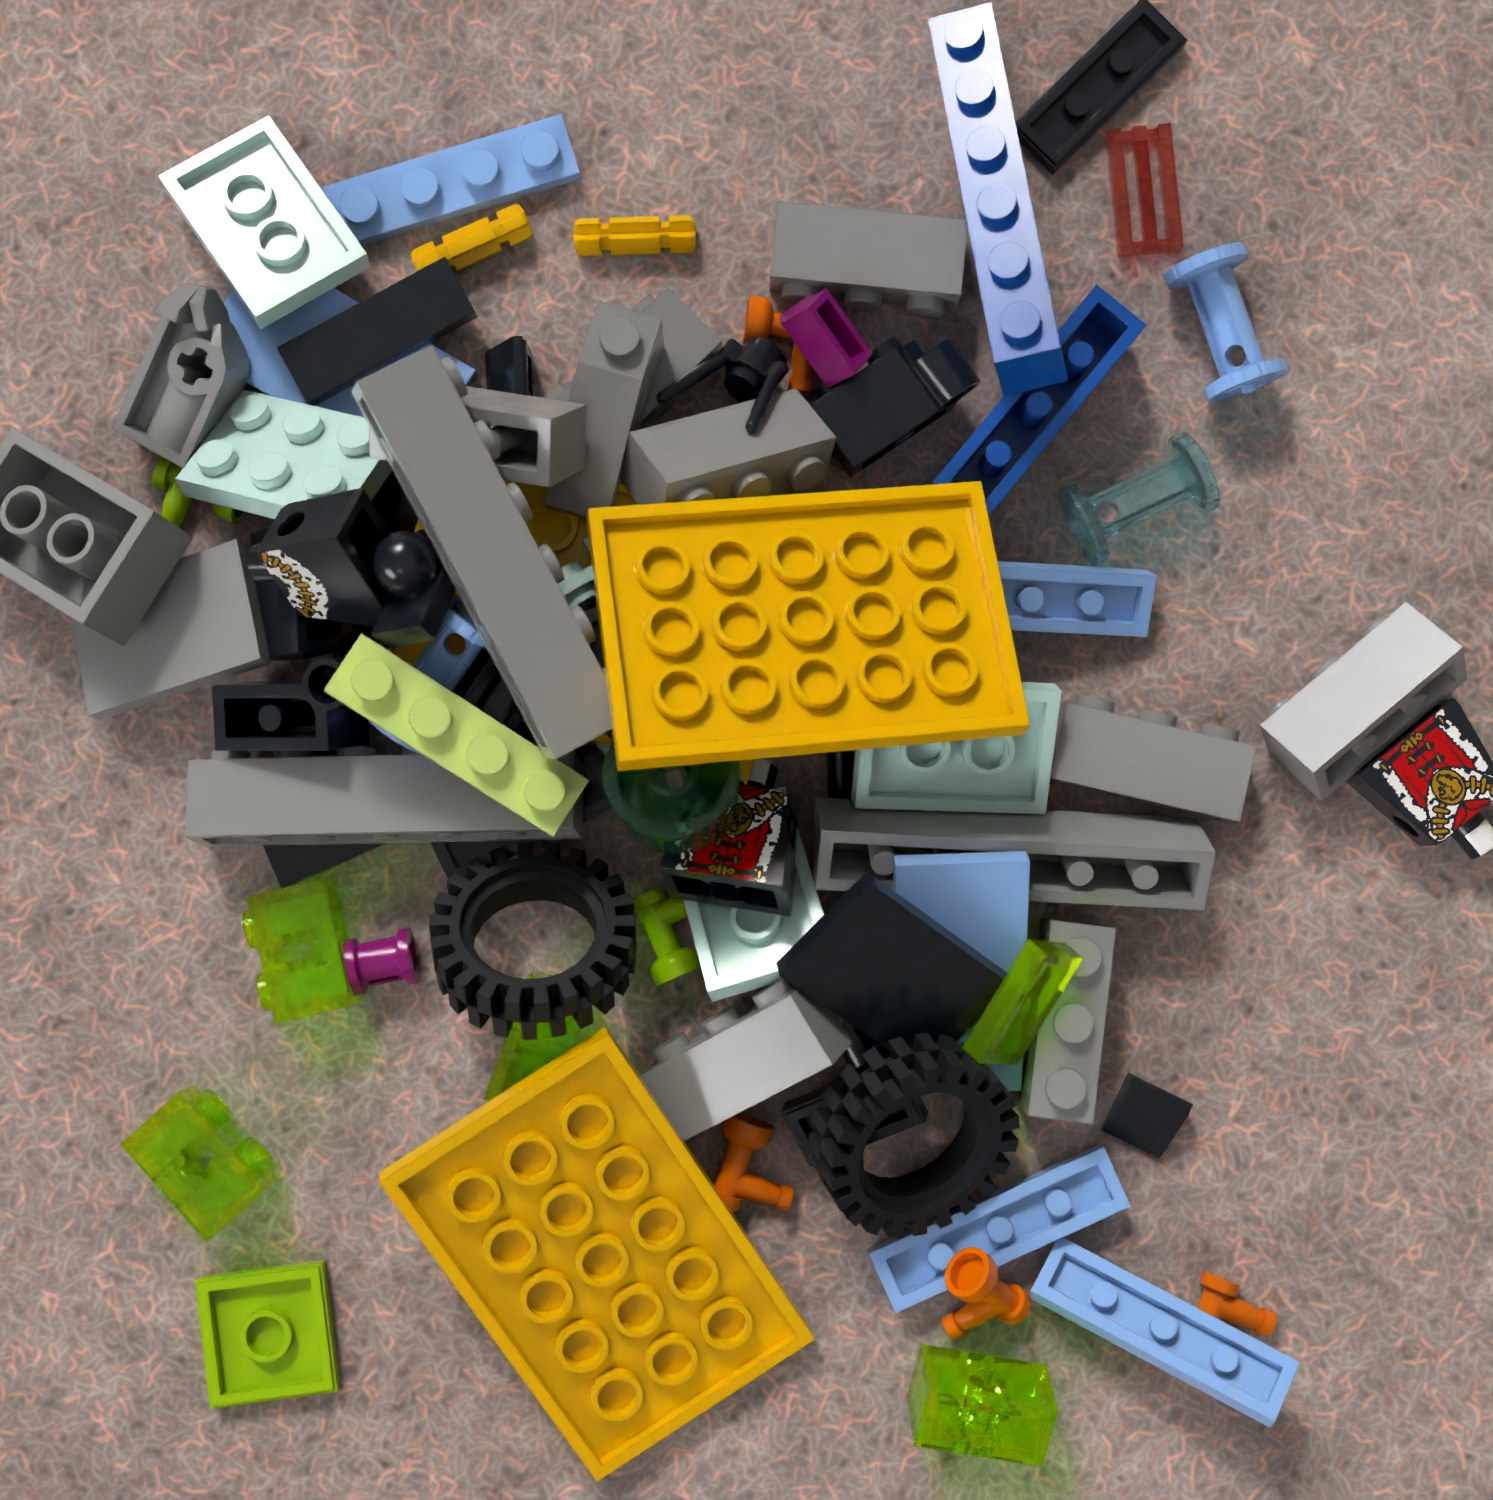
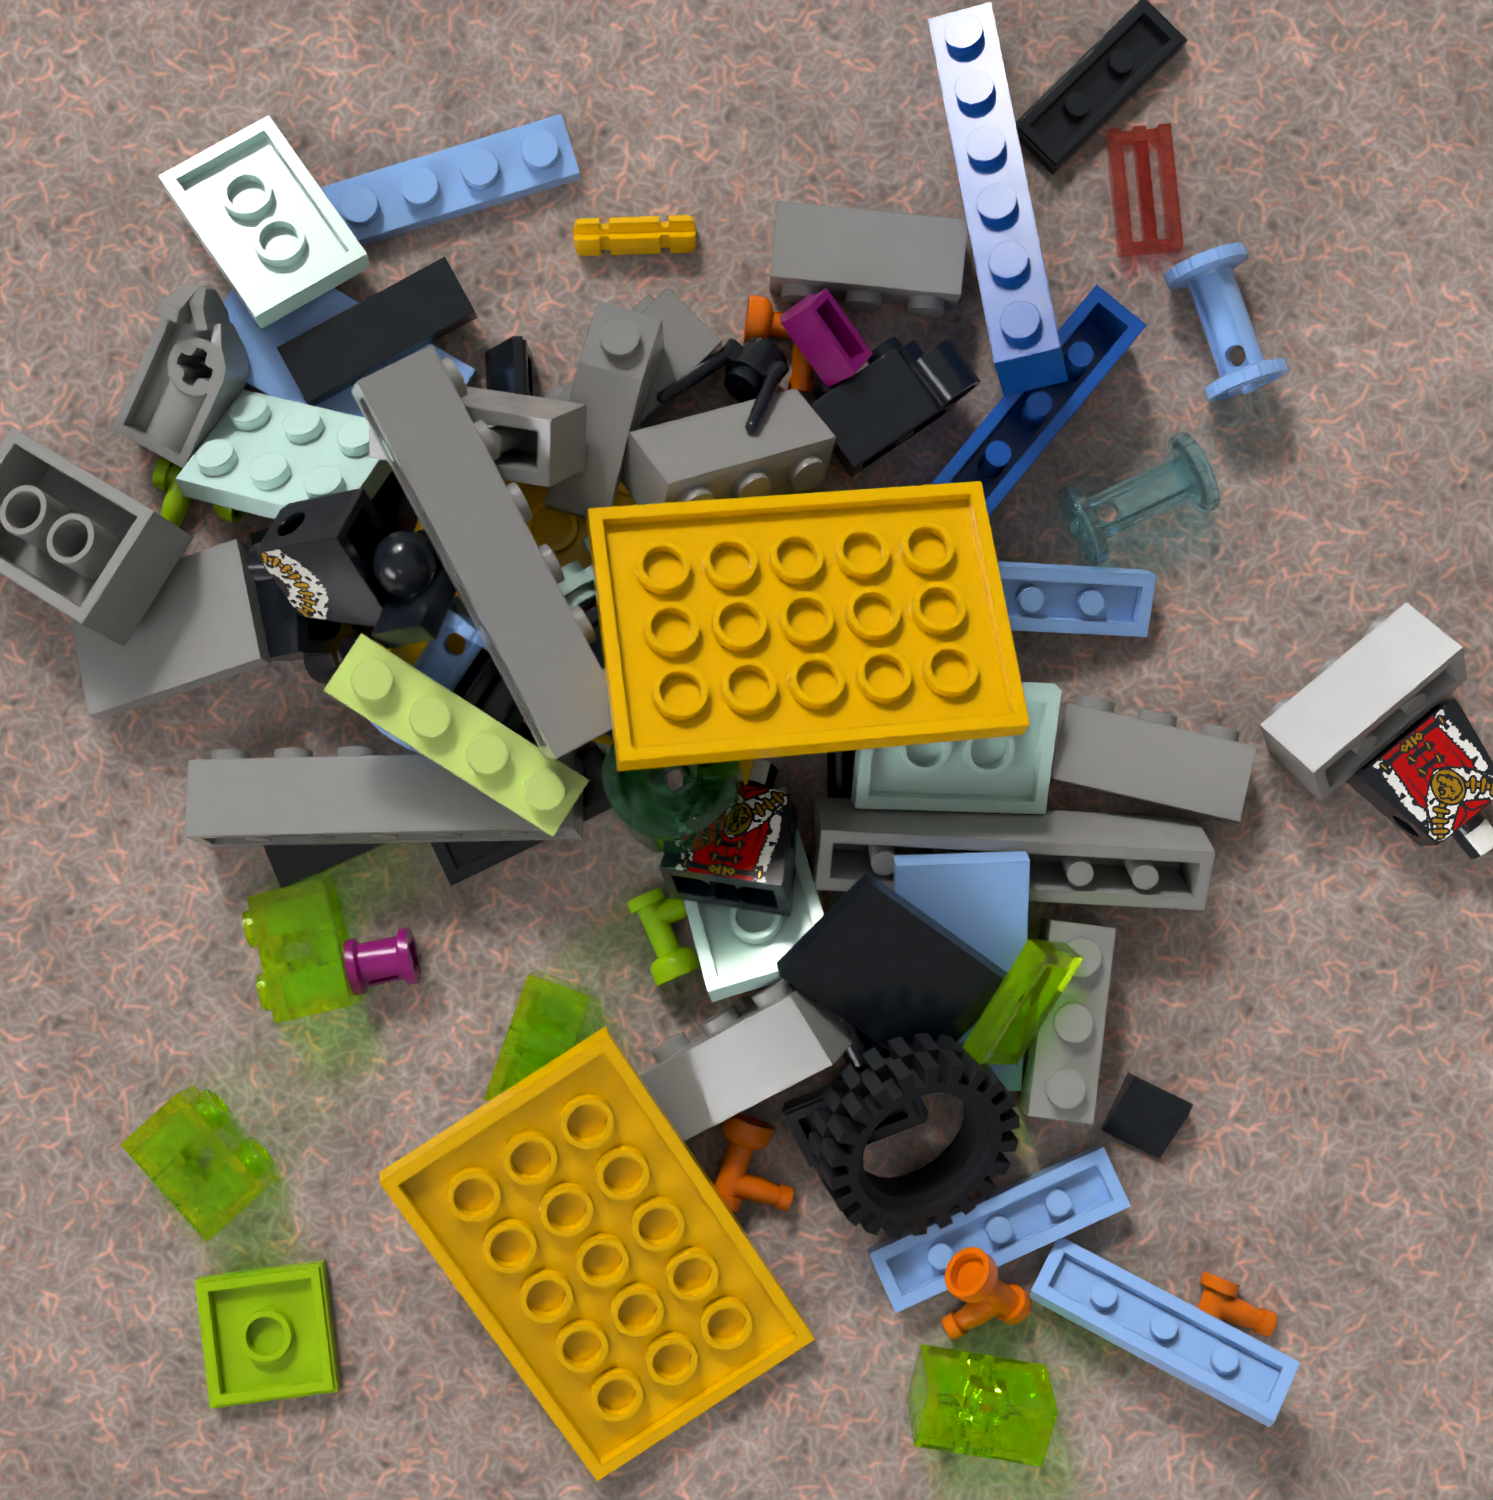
(286, 714): black hinge -> none
(476, 240): yellow axle -> none
(537, 1000): black tyre -> none

